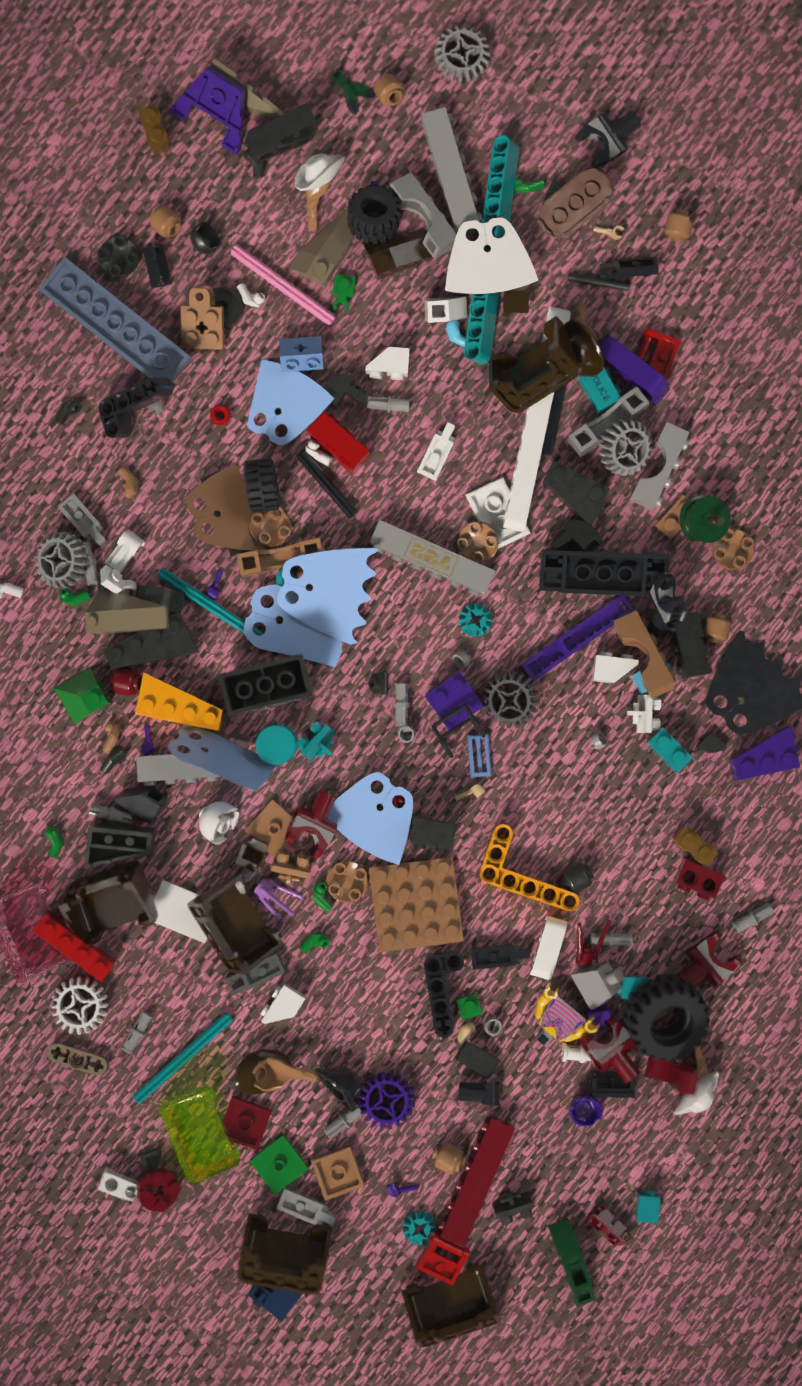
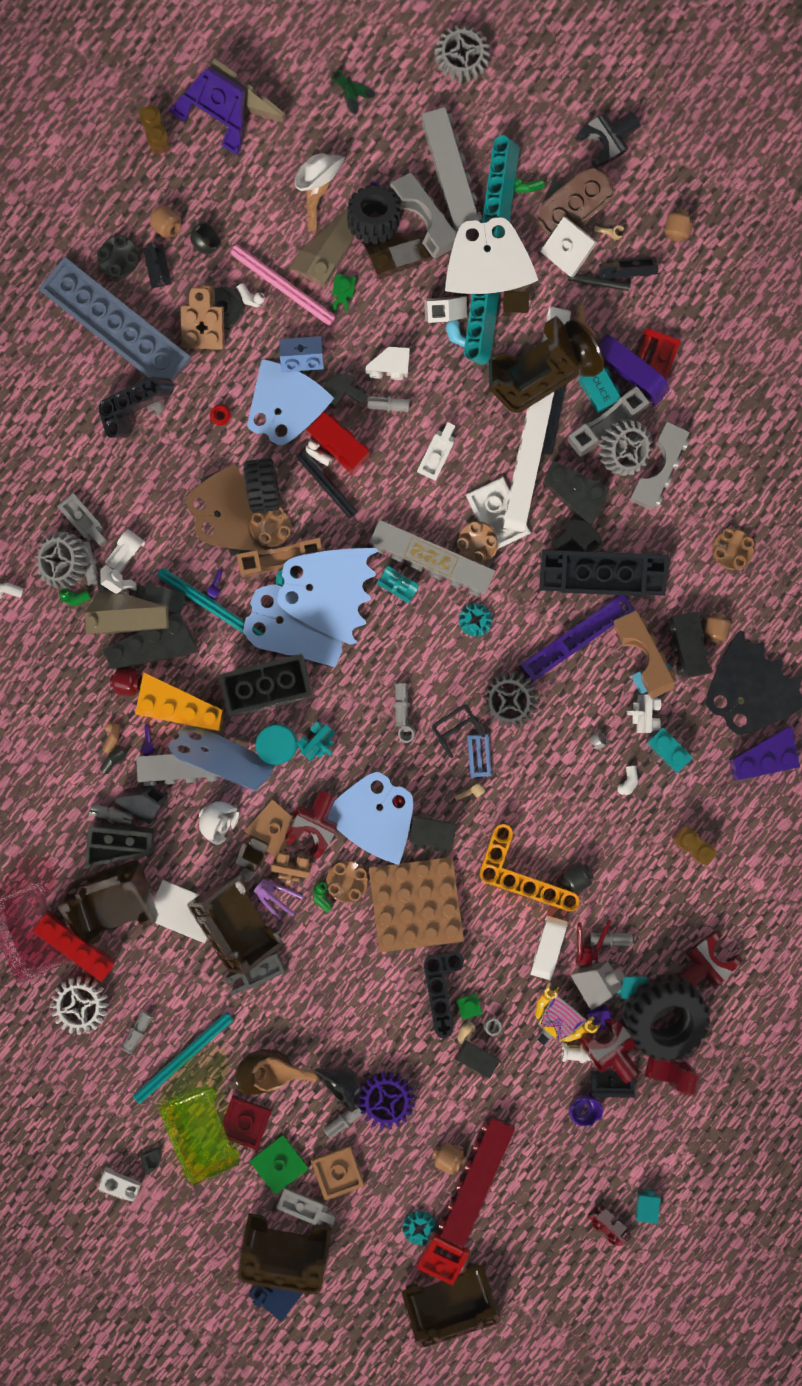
(56, 839): green arm -> none
(64, 1049): dark tan beam -> none
(66, 409): pearl dark grey arm -> none
(82, 696): green slope -> none
(131, 484): medium nougat arm -> none
(160, 1201): dark red plate -> none
(257, 168): pearl dark grey arm -> none
(282, 134): pearl dark grey wedge -> none
(284, 1006): white slope -> none
(314, 939): green arm -> none
(379, 683): pearl dark grey plate -> none
(389, 90): medium nougat head -> none
(394, 1190): dark purple hand -> none
(398, 584): none -> teal hips
(451, 696): dark purple brick -> none
(466, 659): light grey hinge -> none
(482, 1092): black piece -> none
(497, 956): black hinge -> none
(513, 1204): pearl dark grey hips -> none
(568, 246): none -> white plate
(572, 1262): dark green slope -> none
(610, 669): white slope -> none
(630, 783): none -> white arm
(668, 611): black connector -> none
(669, 524): medium nougat plate -> none
(700, 874): dark red brick -> none
(705, 518): dark green wheel -> none
(705, 1089): white hat -> none
(711, 744): pearl dark grey tile -> none
(753, 917): light grey axle -> none

